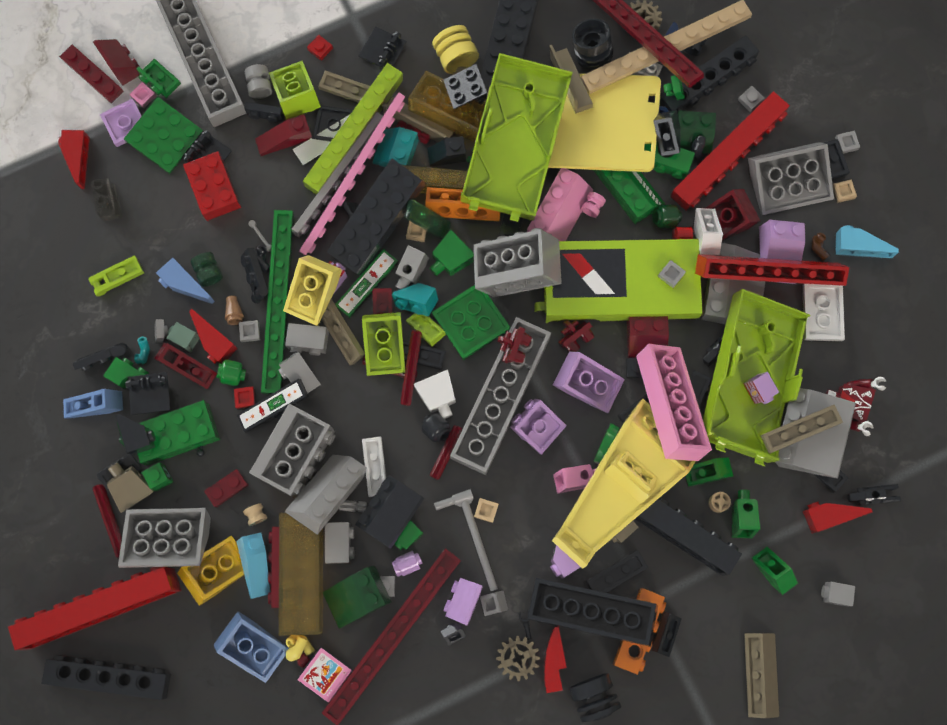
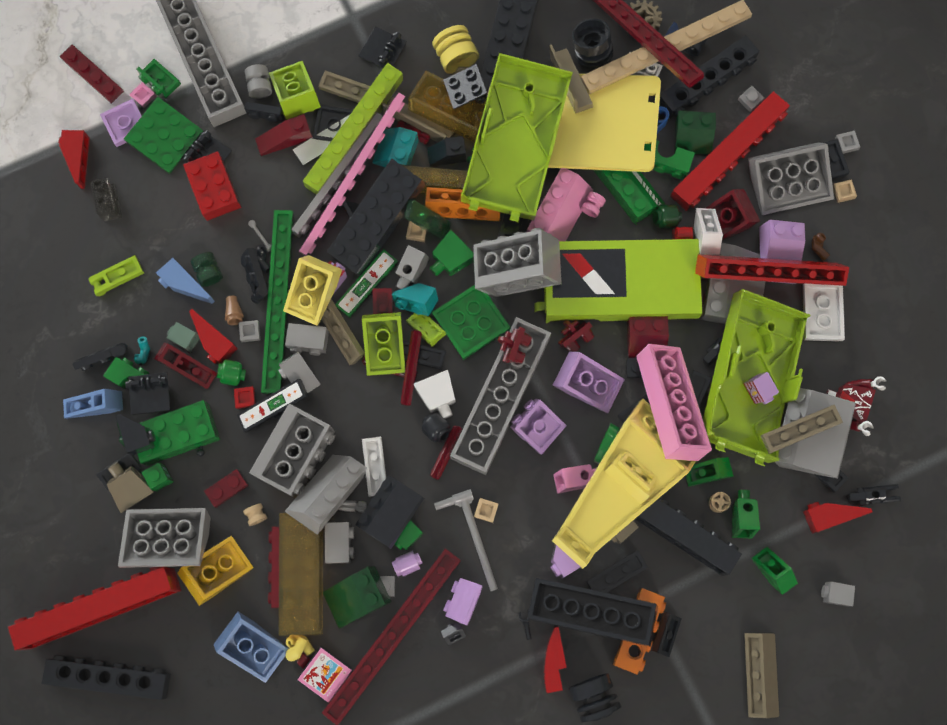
(108, 518): dark red axle -> none
(118, 59): dark red slope -> none
(160, 330): light grey plate -> none
(254, 564): medium azure slope -> none
(319, 47): red plate -> none
(493, 603): light grey slope -> none
(509, 662): dark tan gear -> none
(668, 132): black slope -> none
(671, 274): light grey plate -> none
(674, 88): green tile -> none
(697, 147): black arm -> none
(858, 242): medium azure slope -> none

